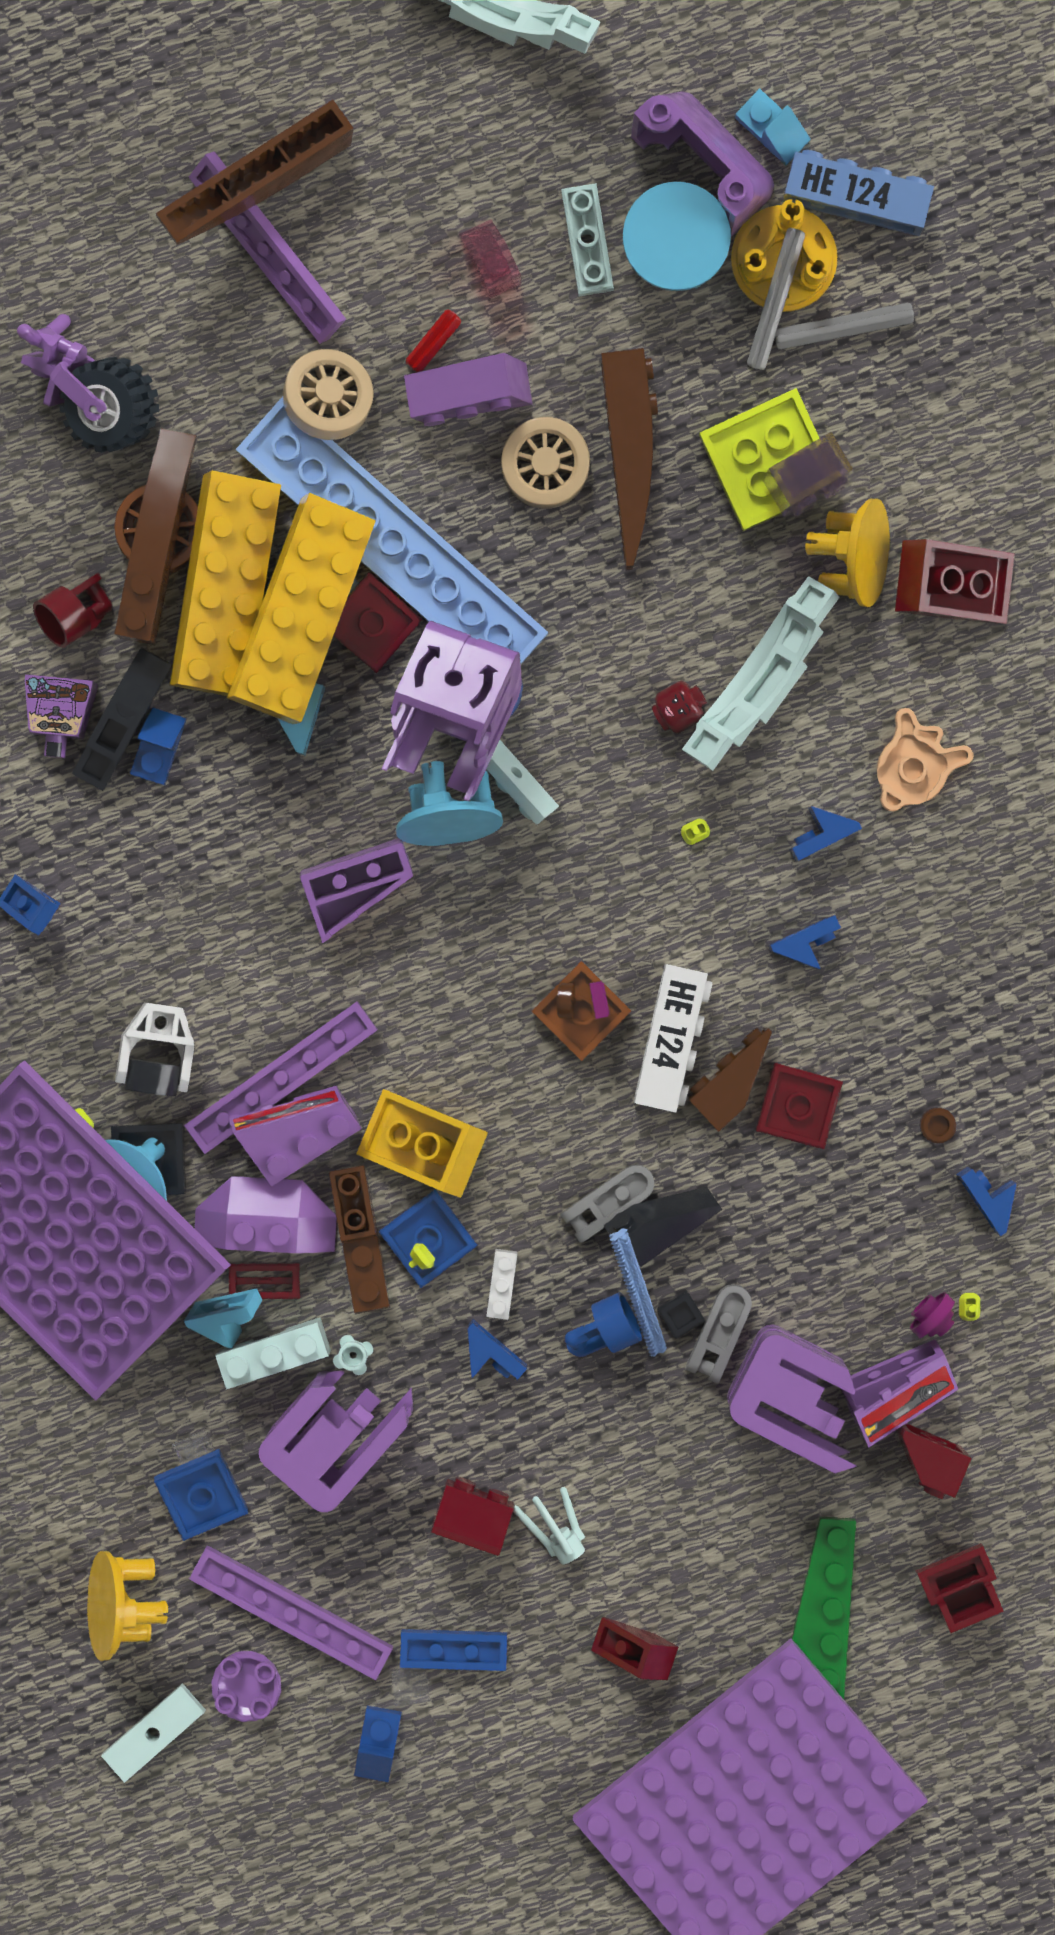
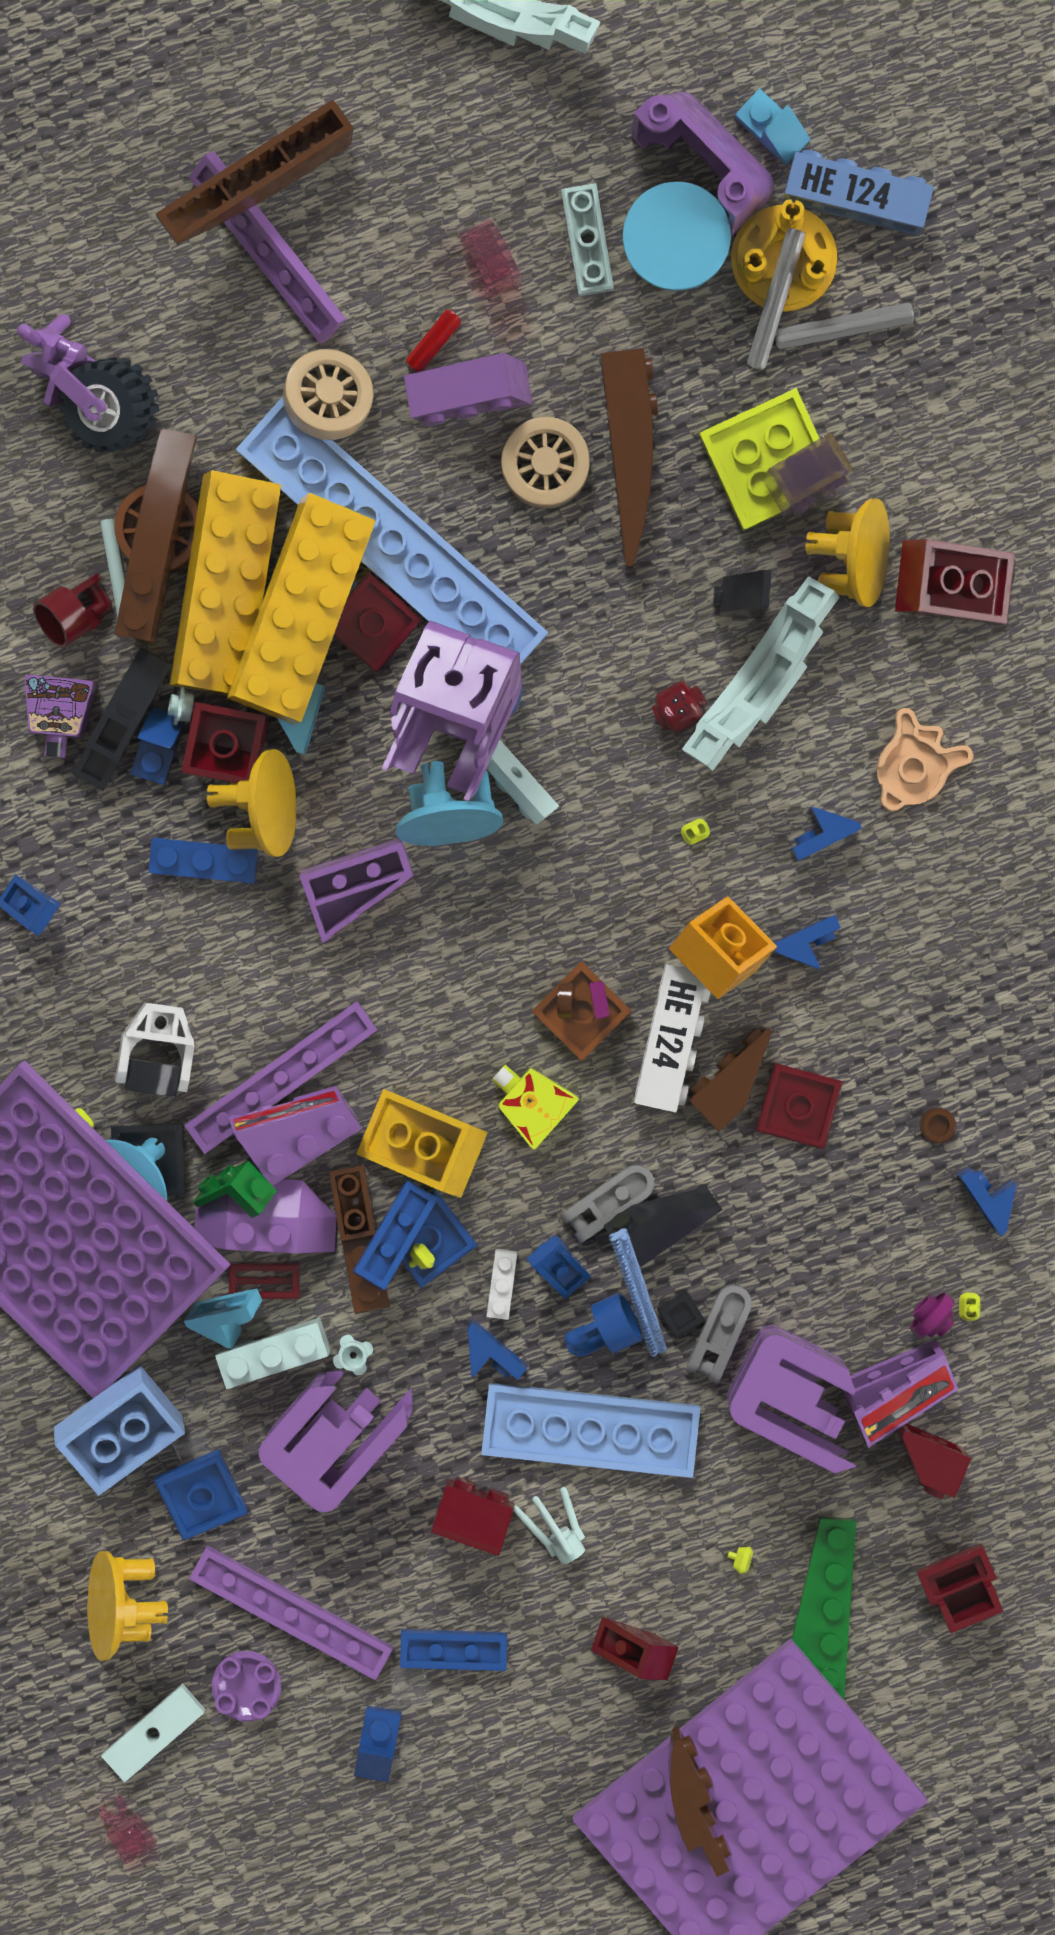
(114, 560): none -> light aqua bar
(119, 1430): none -> light blue brick
(130, 1834): none -> clear pink plate
(181, 706): none -> light aqua plate
(202, 860): none -> blue plate
(224, 743): none -> dark red slope
(242, 1184): none -> green bracket
(268, 799): none -> yellow piece
(394, 1235): none -> blue plate
(533, 1103): none -> neon yellow torso
(558, 1266): none -> blue slope
(591, 1430): none -> light blue plate
(690, 1800): none -> reddish brown slope
(722, 947): none -> light orange brick
(742, 1559): none -> neon yellow rock
(743, 595): none -> black slope

